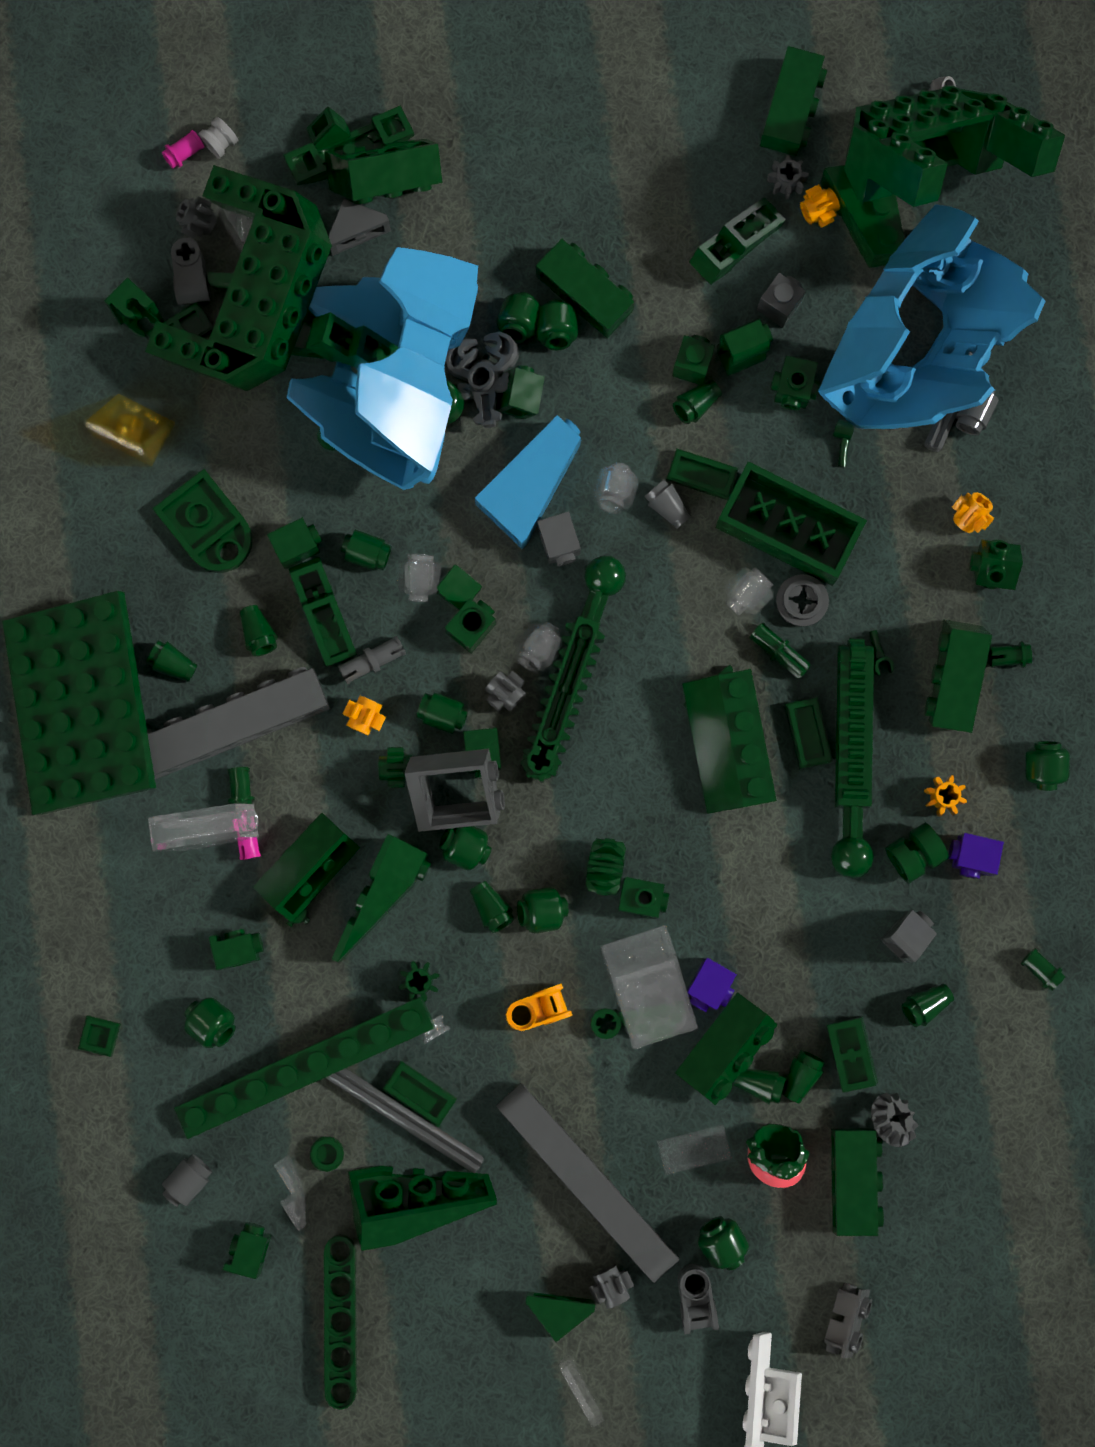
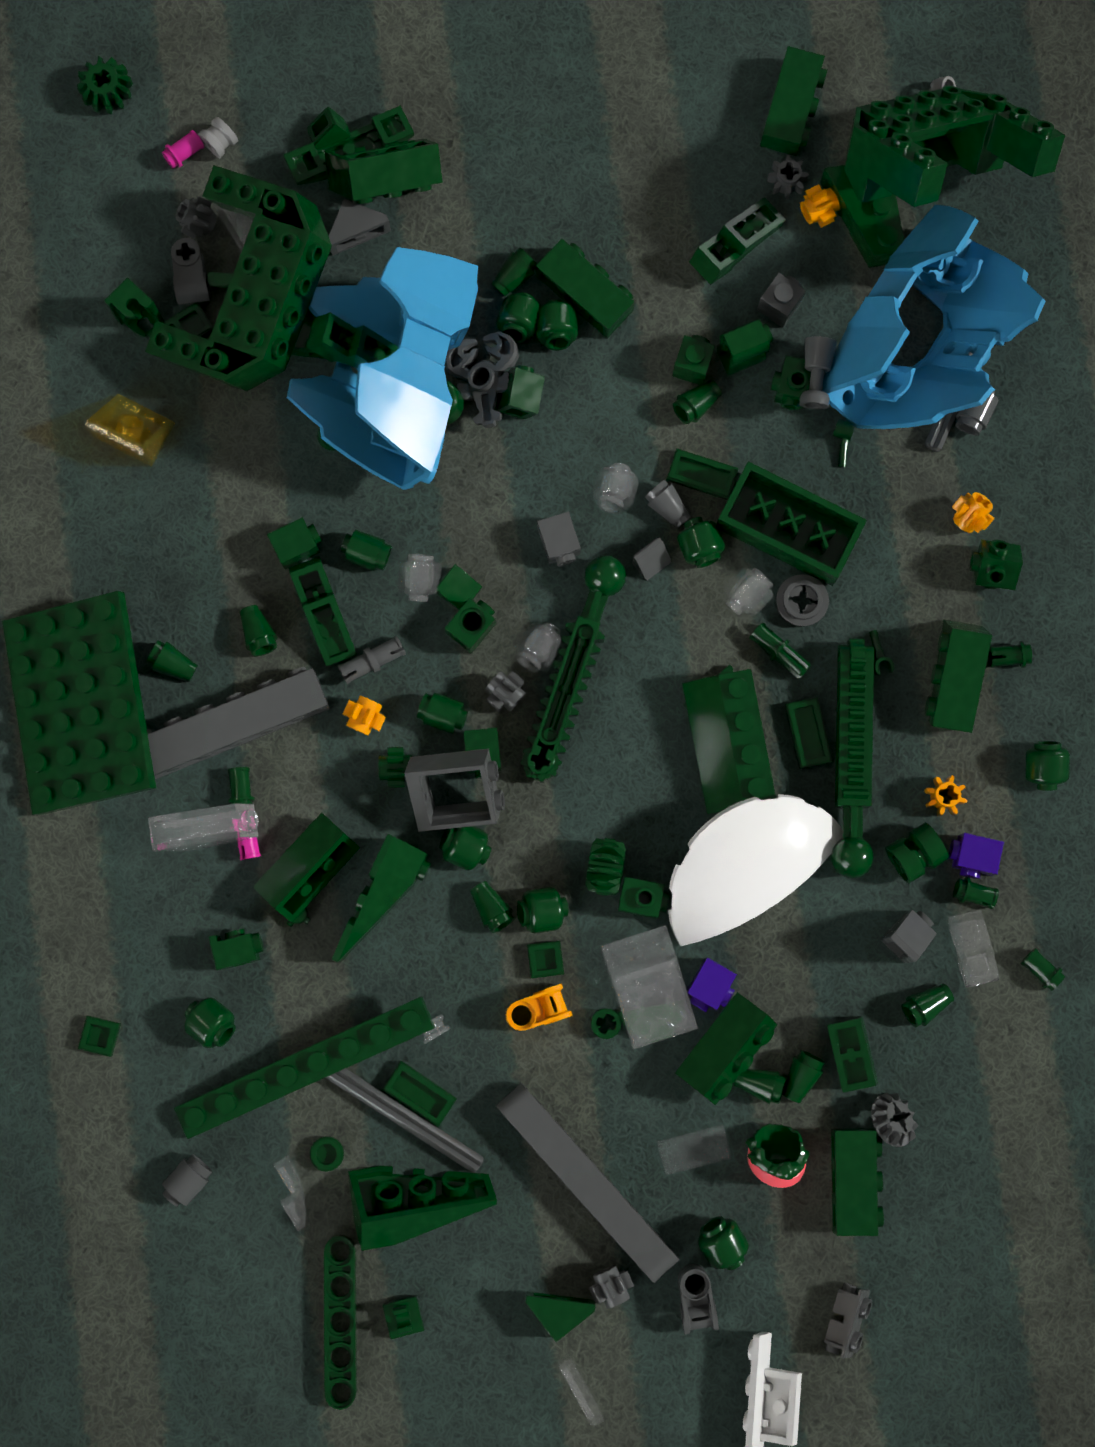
(109, 93): none -> dark green gear
(205, 522): dark green tile -> none
(248, 1251): dark green brick -> none
(403, 1317): none -> dark green tile
(423, 972): dark green gear -> none
(514, 272): none -> dark green cone
(529, 481): dark azure slope -> none
(545, 959): none -> dark green tile
(651, 559): none -> dark grey slope
(701, 542): none -> dark green head
(747, 863): none -> white brick
(818, 360): none -> dark grey piece
(973, 948): none -> clear slope
(975, 893): none -> dark green pin

